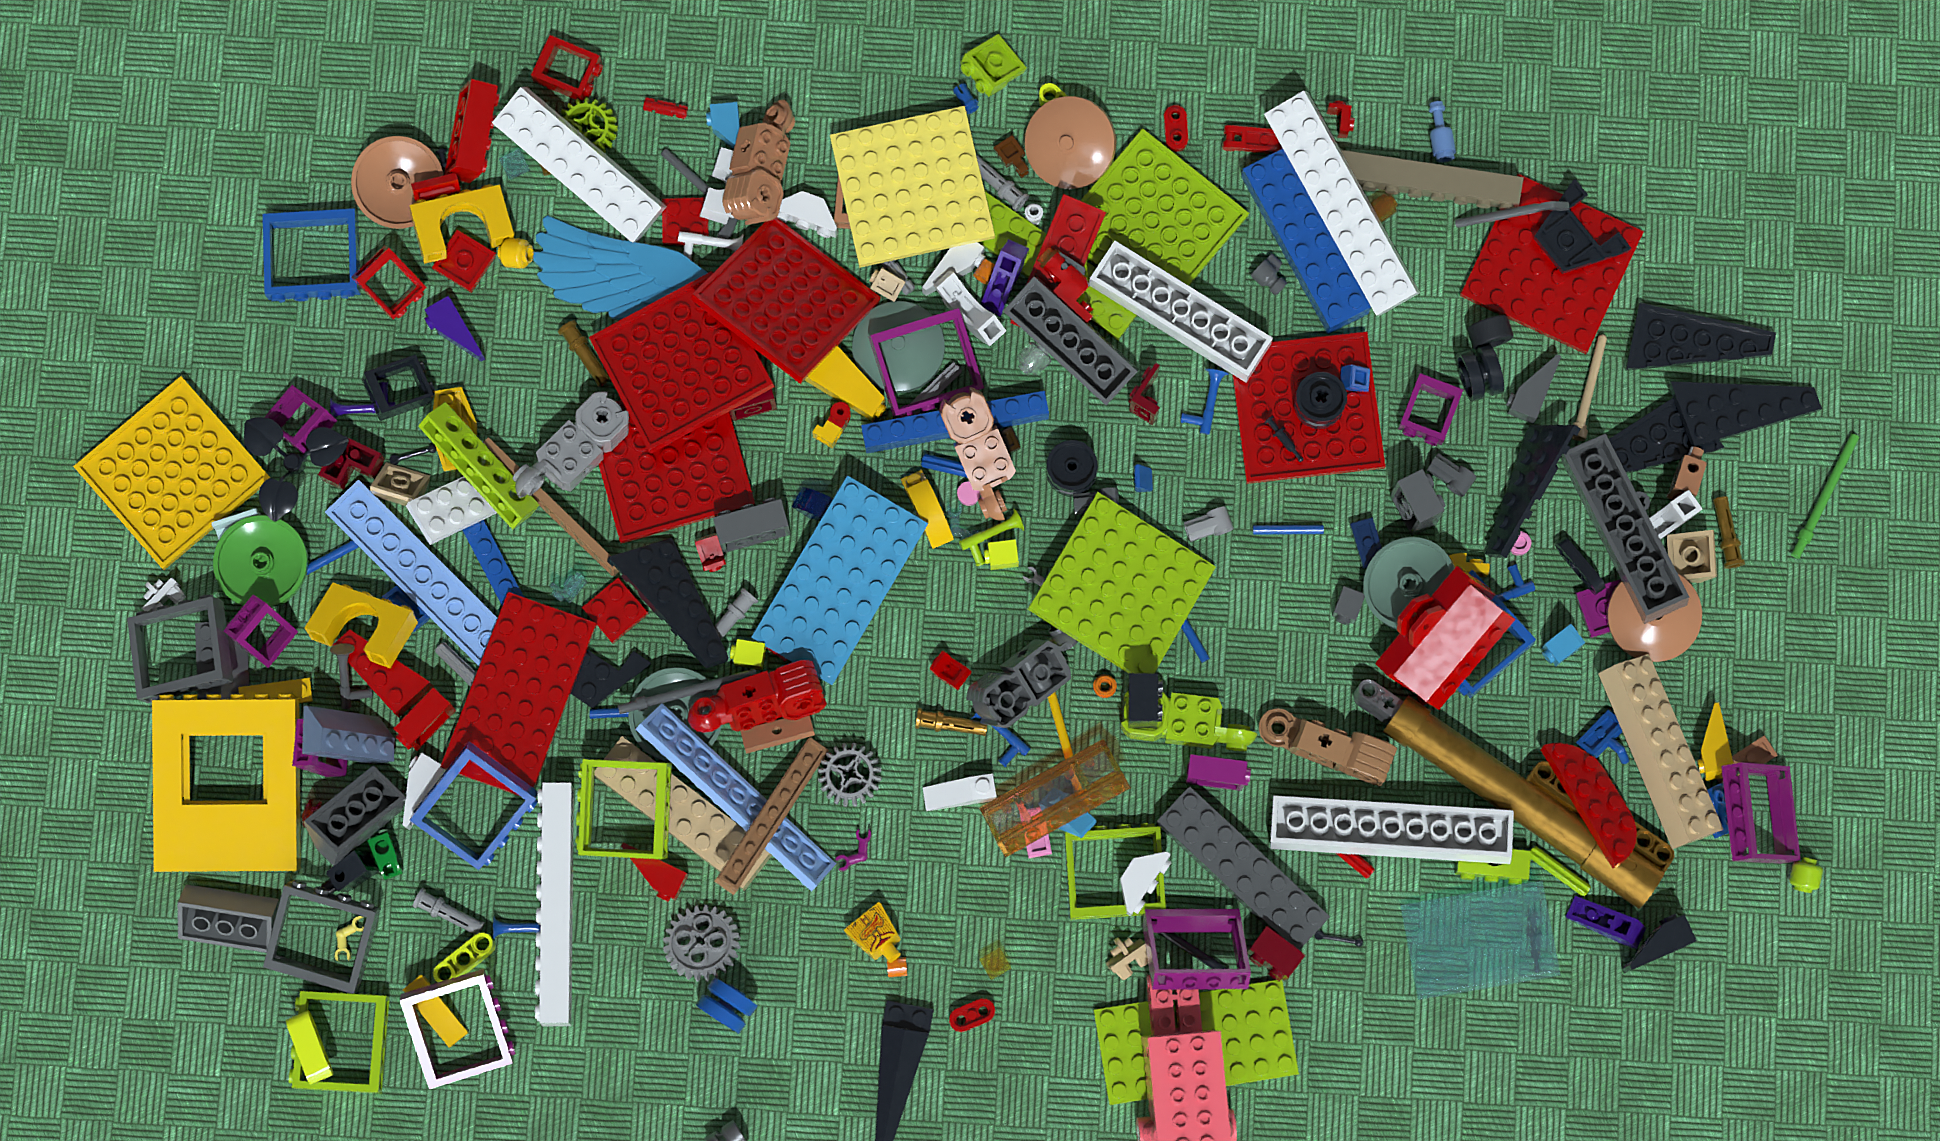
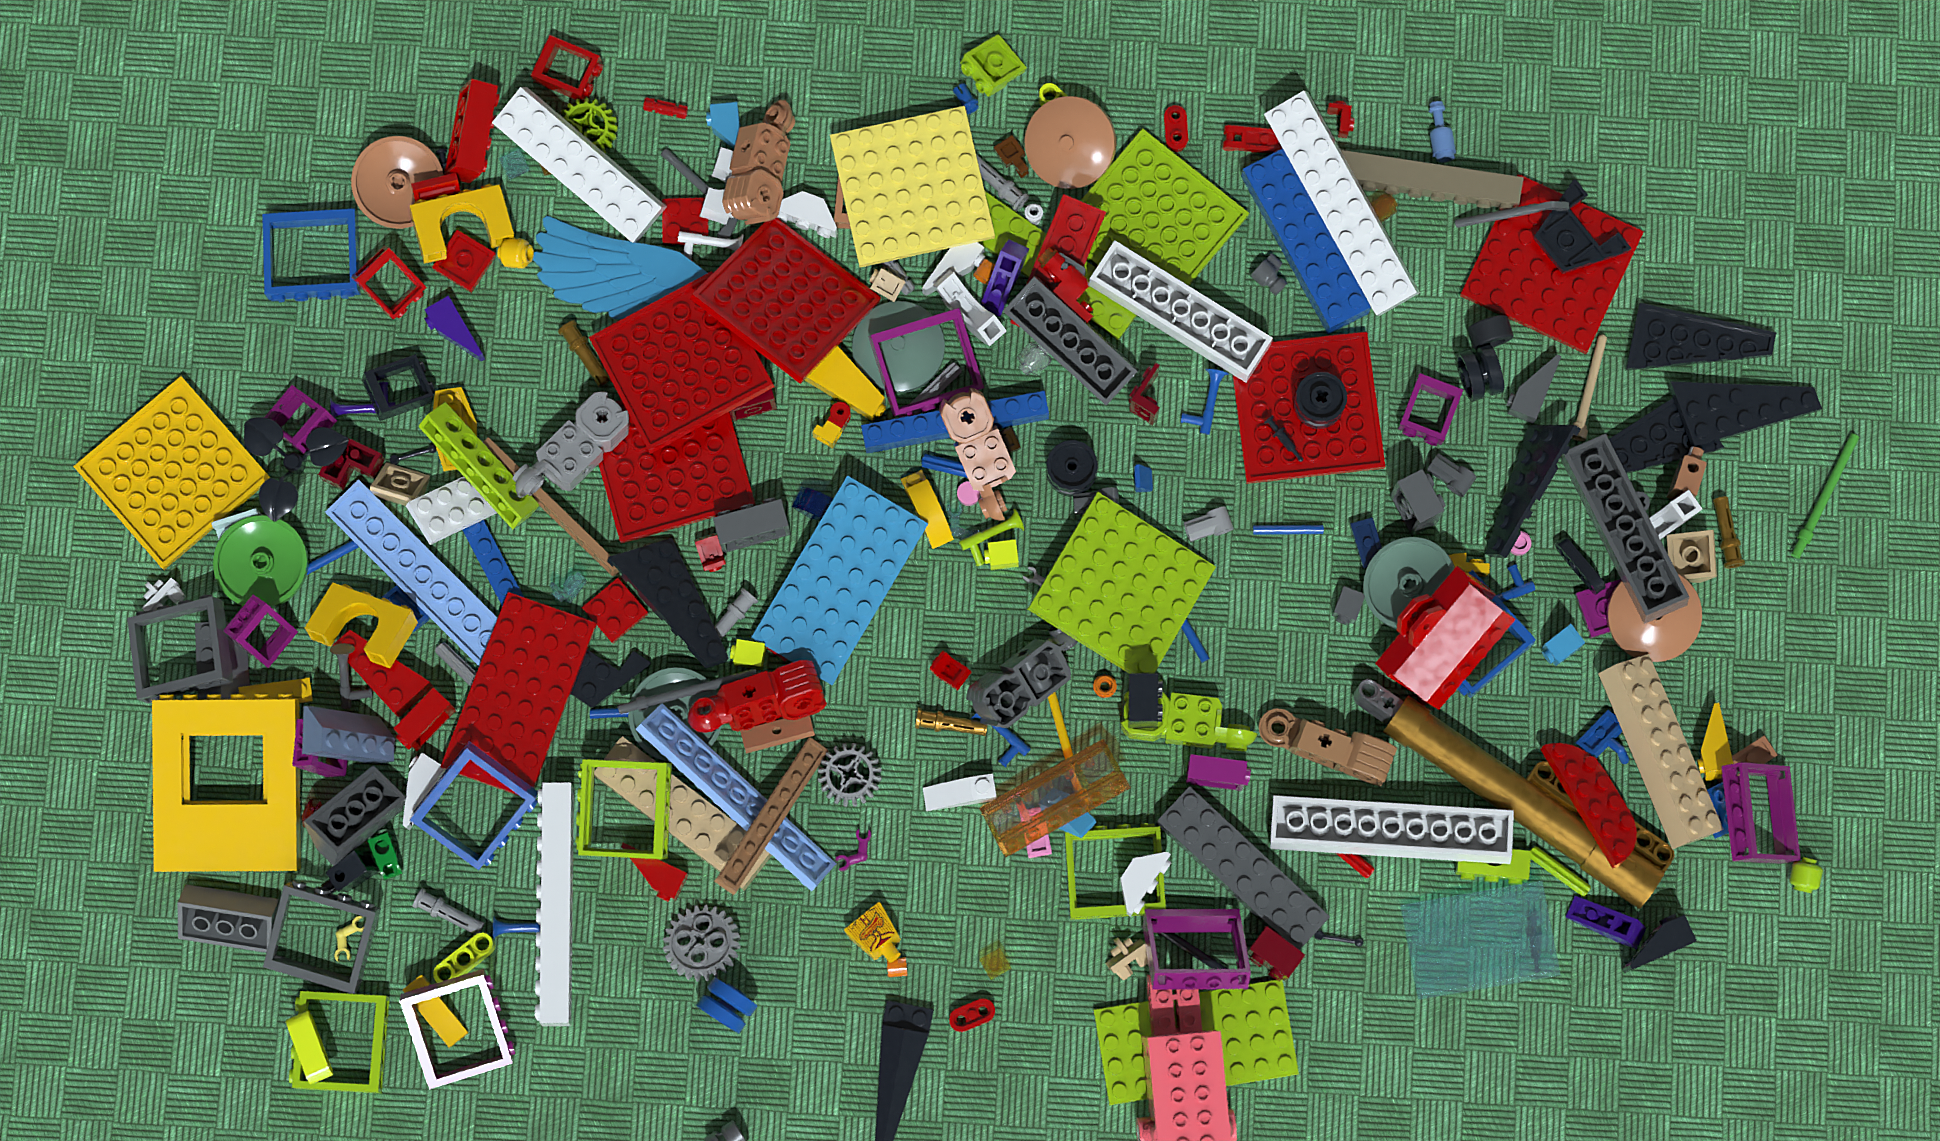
(1355, 378): blue slope -> none

